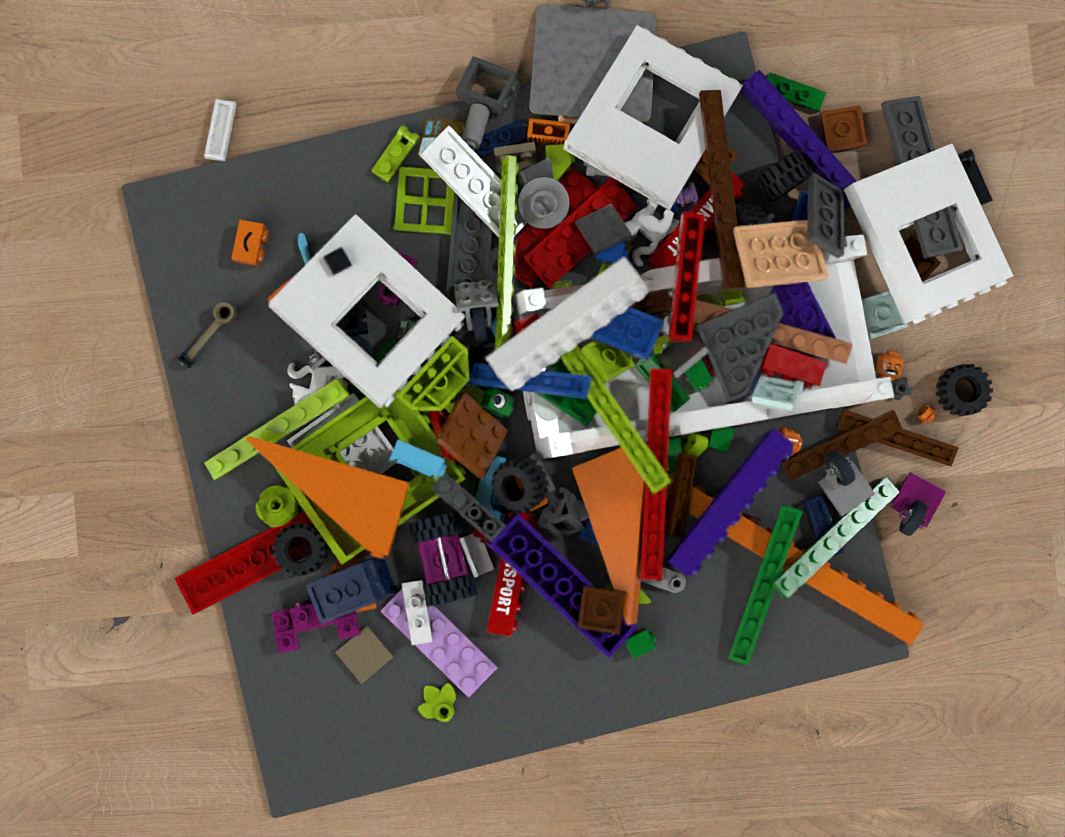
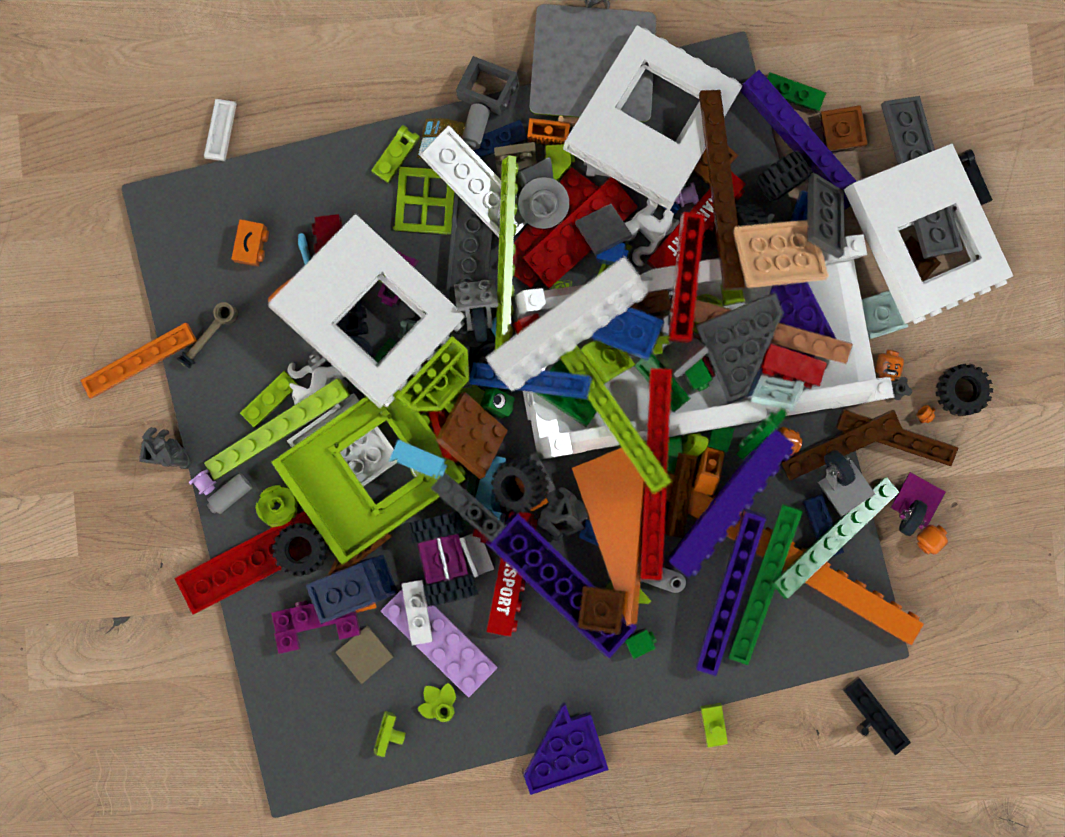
(138, 360): none -> orange plate
(160, 452): none -> dark grey piece
(203, 482): none -> lavender brick
(229, 494): none -> light grey brick
(268, 399): none -> lime plate
(324, 229): none -> dark red brick
(337, 261): black tile -> none
(355, 498): orange slope -> none
(387, 734): none -> lime tile
(565, 753): none -> dark purple wing
(709, 471): none -> orange brick
(714, 725): none -> lime tile
(730, 592): none -> dark purple brick
(763, 430): none -> green plate
(875, 716): none -> black plate
(932, 539): none -> orange head

